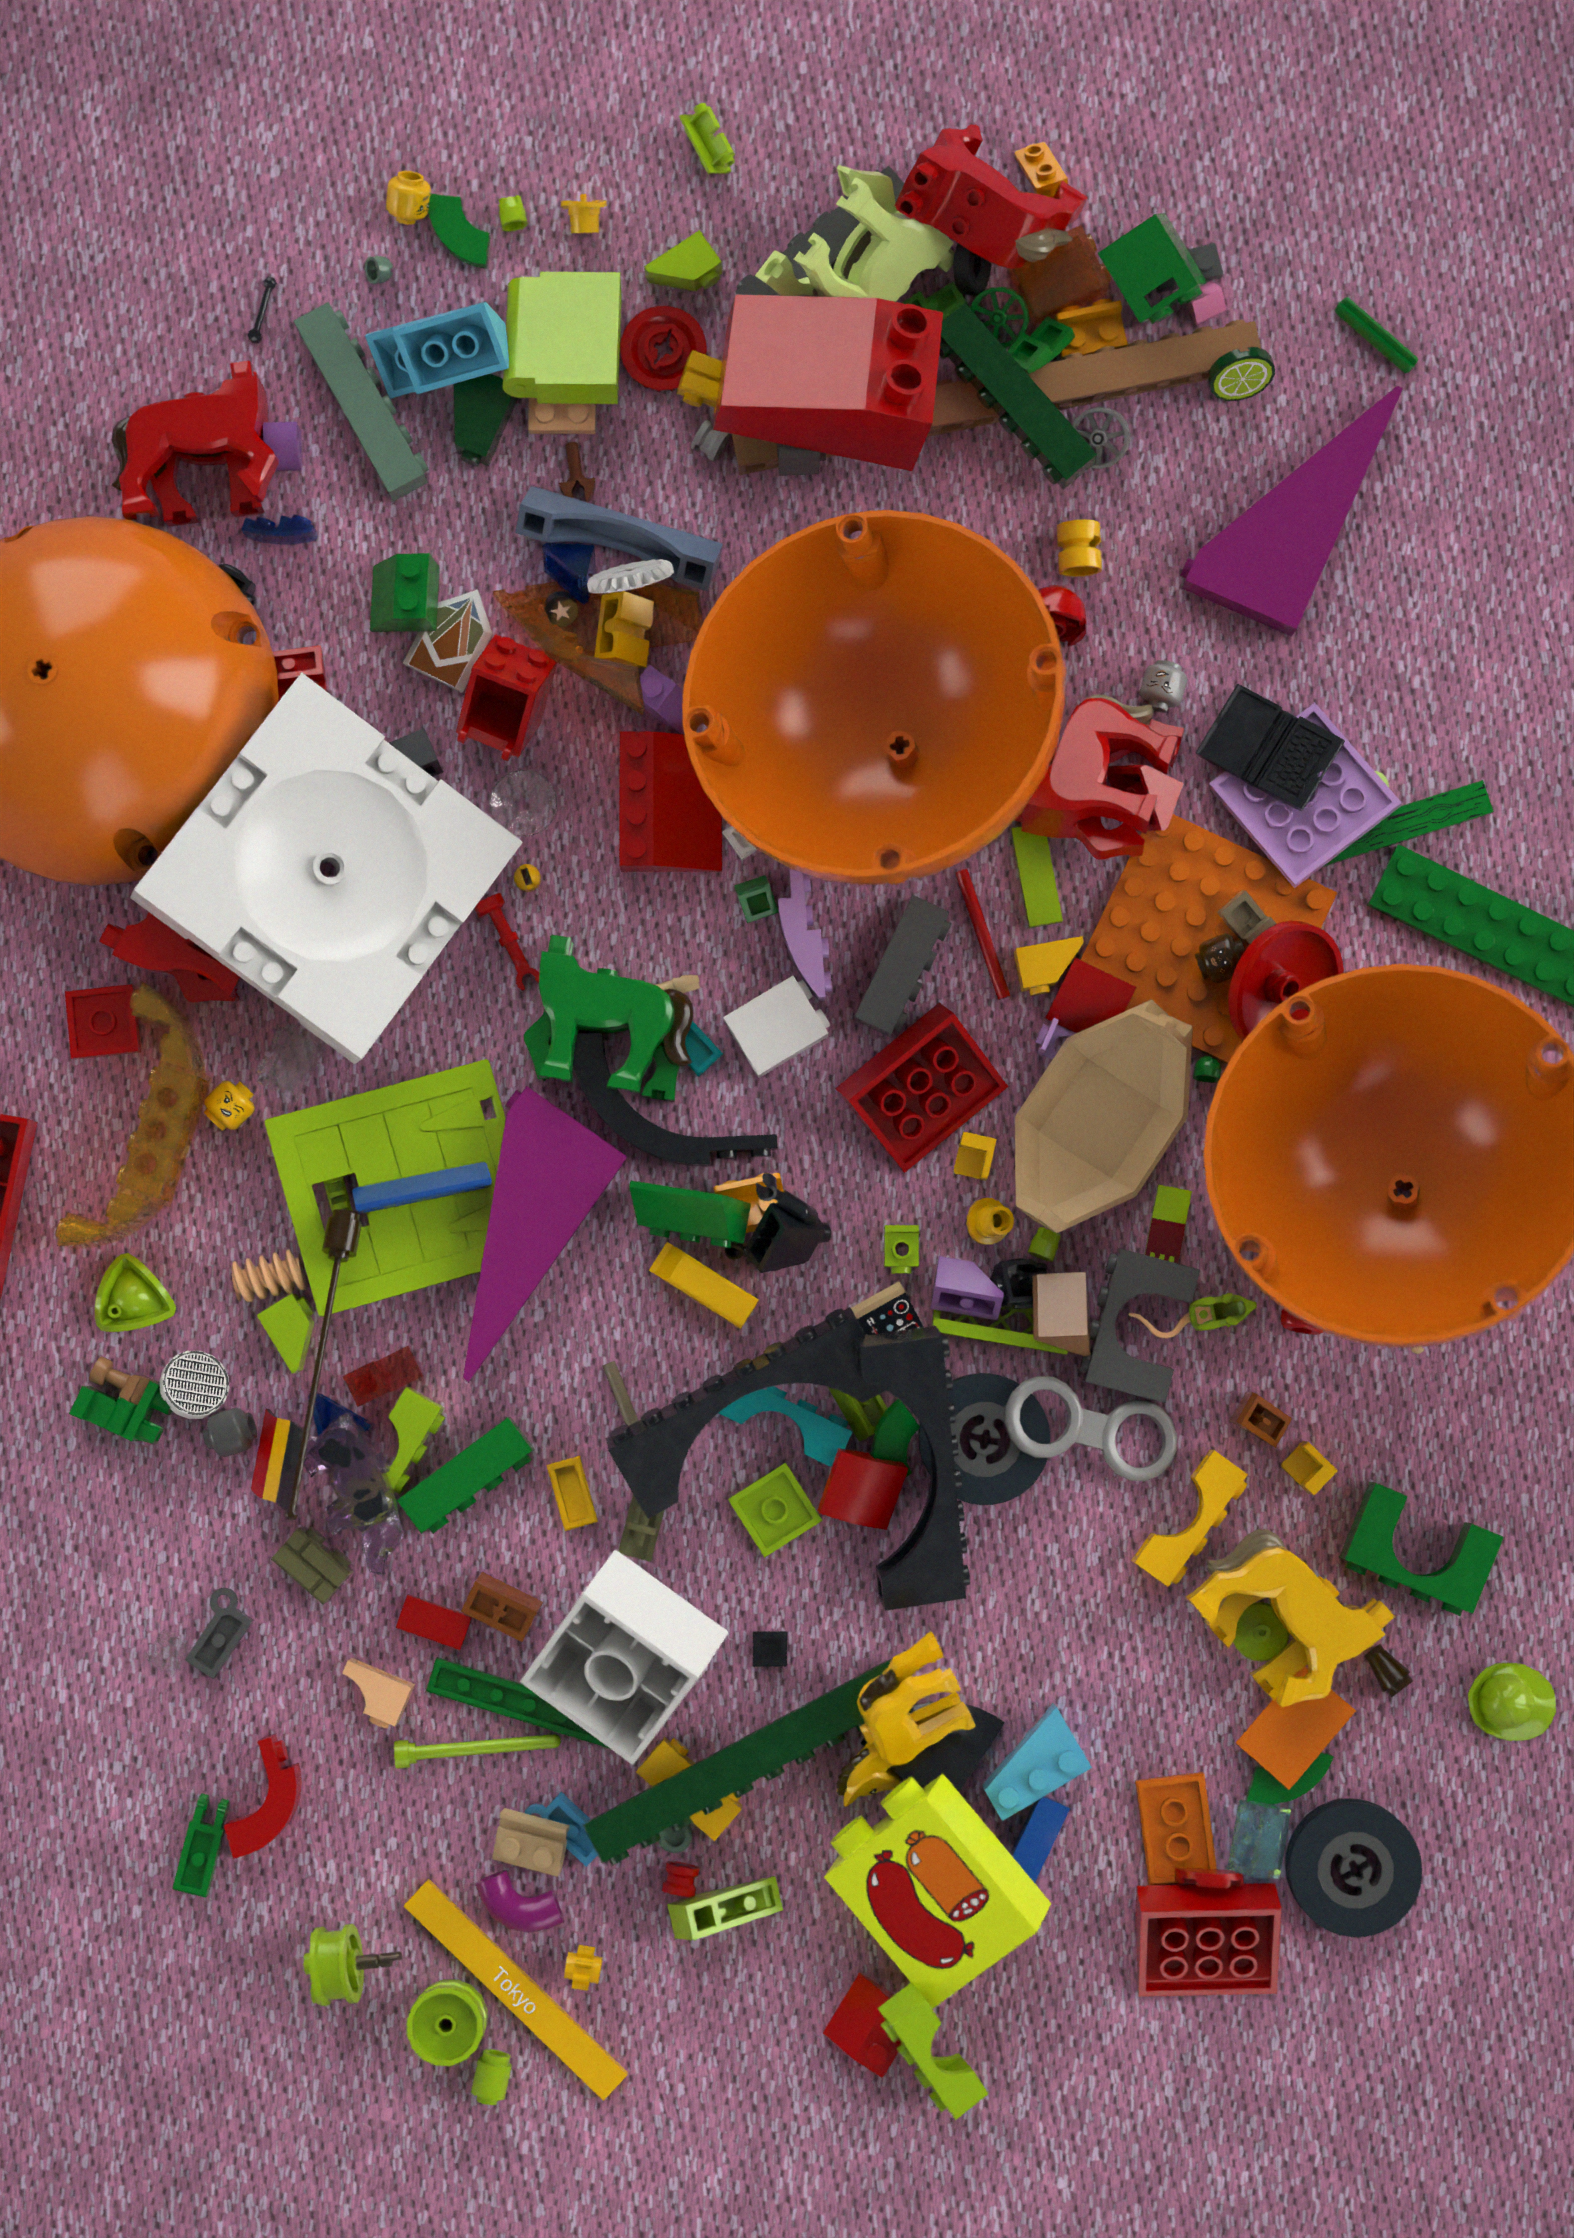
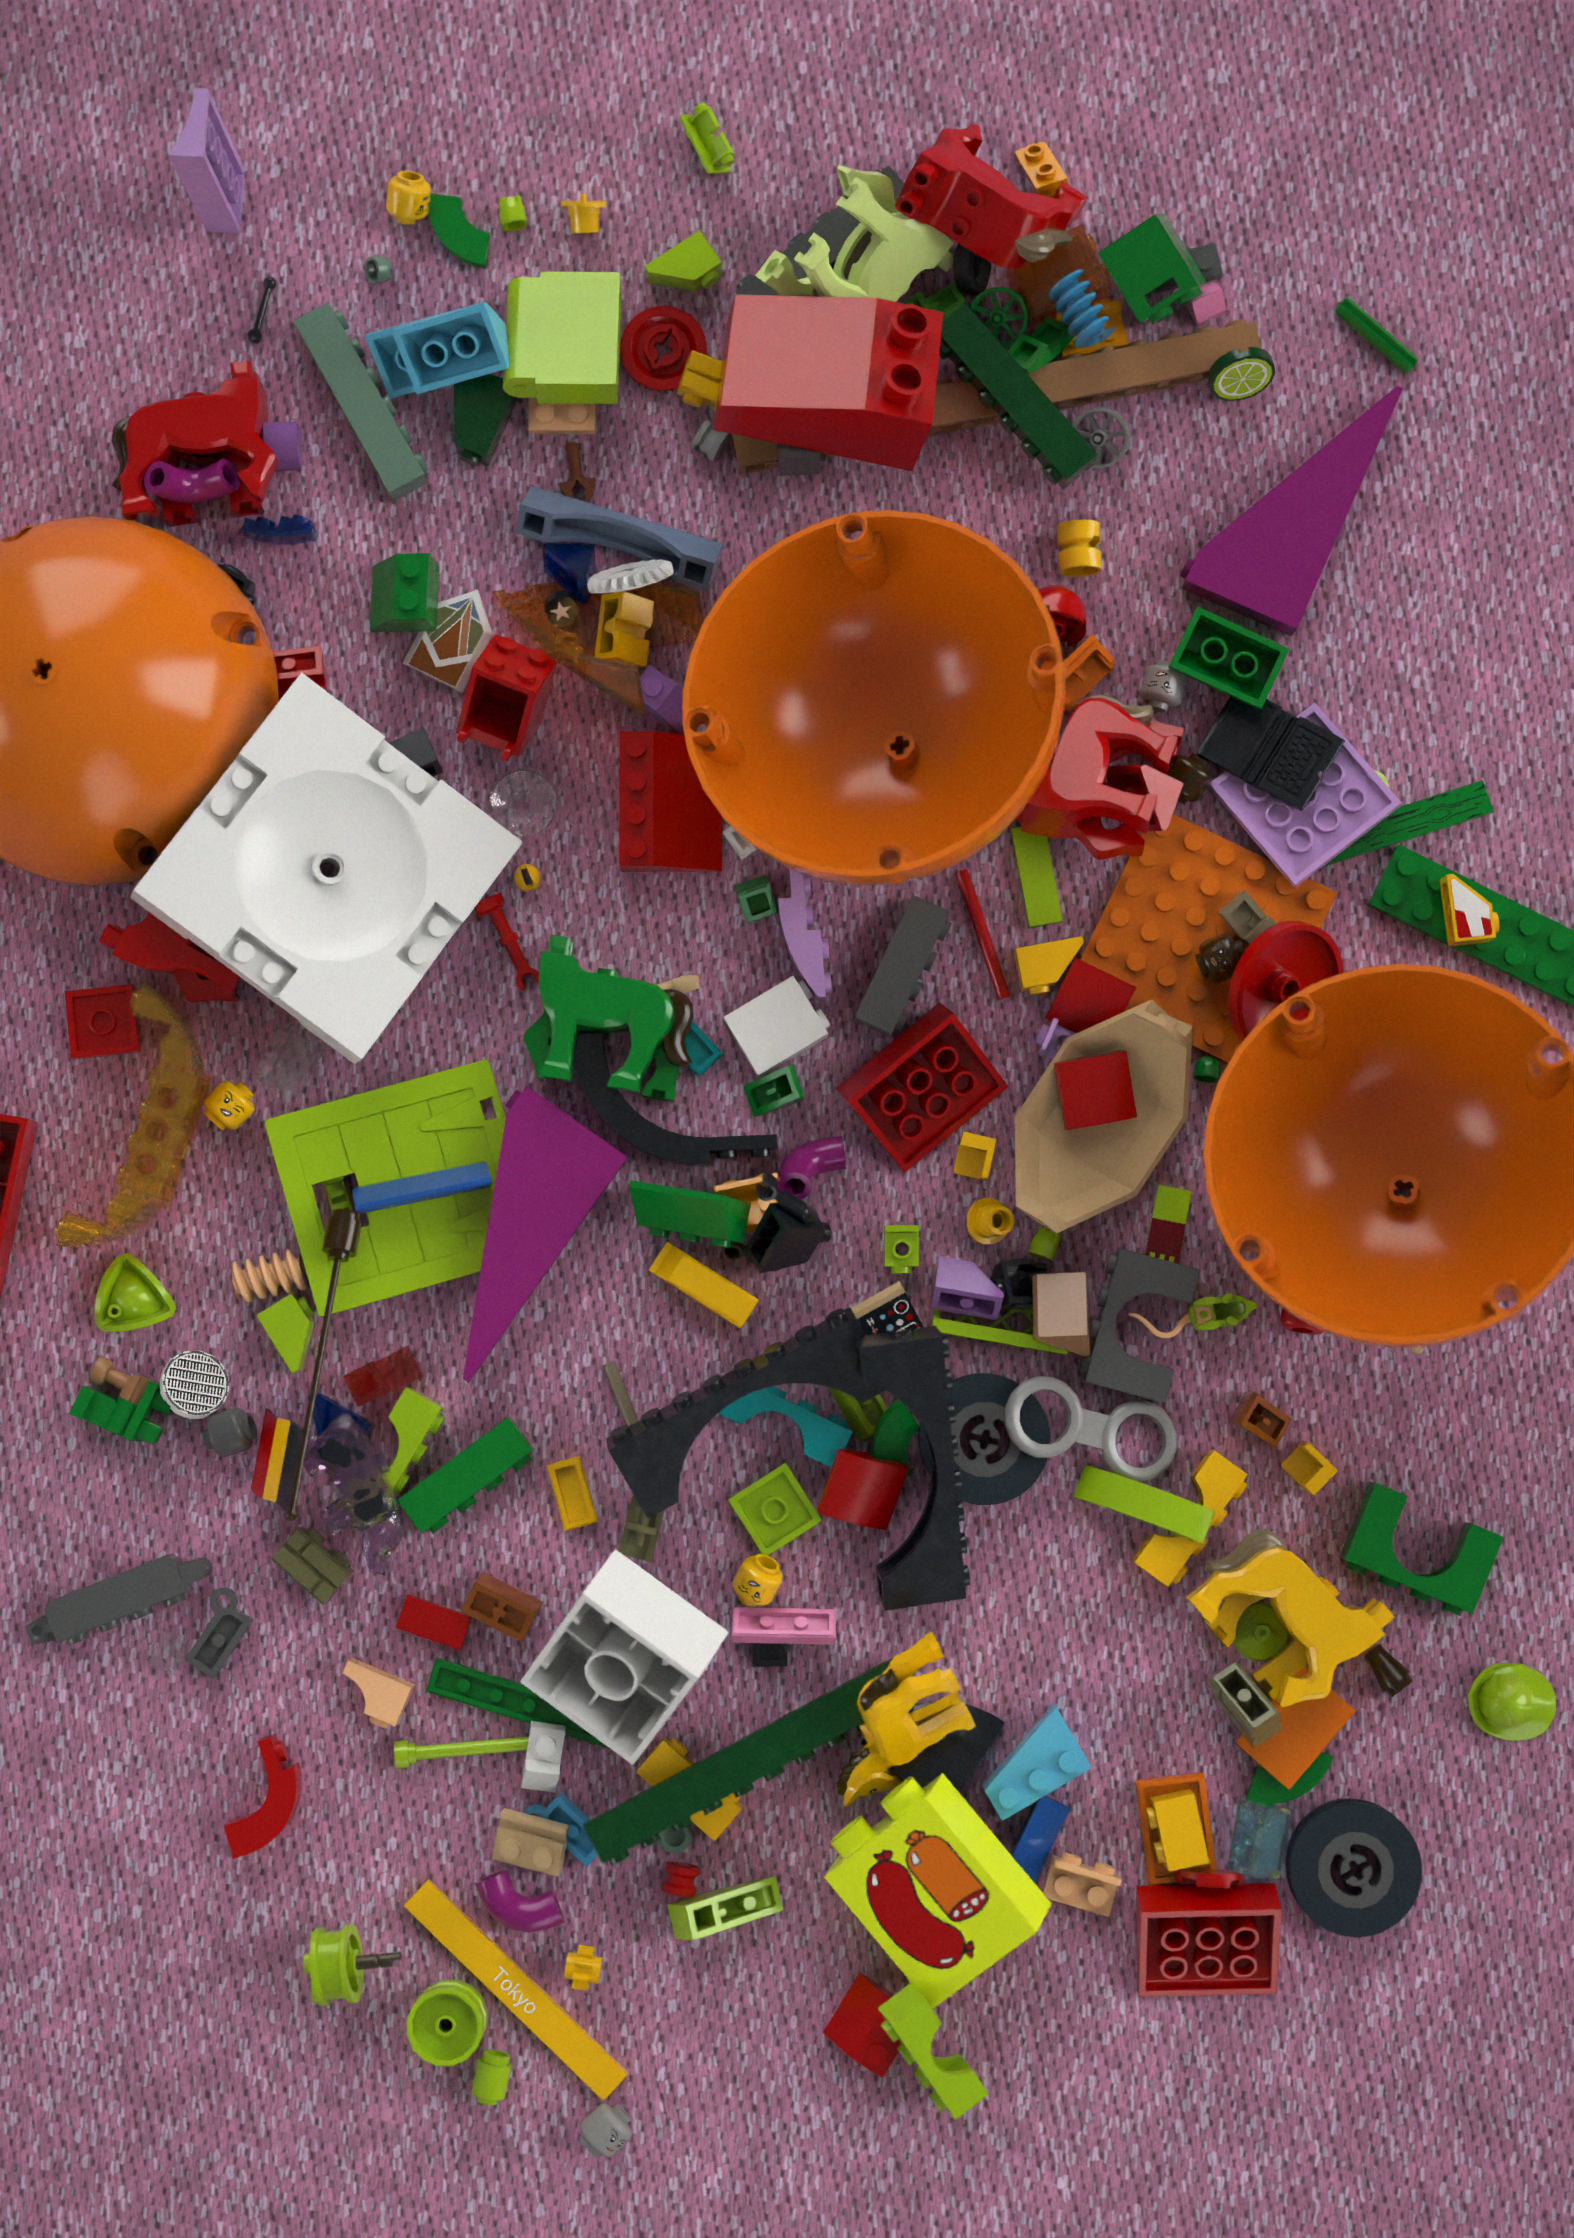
(117, 1597): none -> dark grey hinge
(192, 484): none -> magenta cylinder
(201, 1849): green hinge -> none
(210, 166): none -> lavender arch
(543, 1757): none -> white slope
(606, 2130): none -> light grey head
(757, 1580): none -> yellow head
(774, 1091): none -> green slope
(784, 1625): none -> bright pink tile
(808, 1161): none -> magenta cylinder
(1078, 310): none -> dark azure piece
(1081, 1884): none -> light nougat bracket
(1085, 670): none -> orange hinge
(1095, 1090): none -> red slope
(1144, 1503): none -> lime slope
(1178, 1829): none -> yellow brick
(1193, 774): none -> dark brown head
(1228, 658): none -> green slope
(1245, 1704): none -> olive brick
(1466, 913): none -> slope

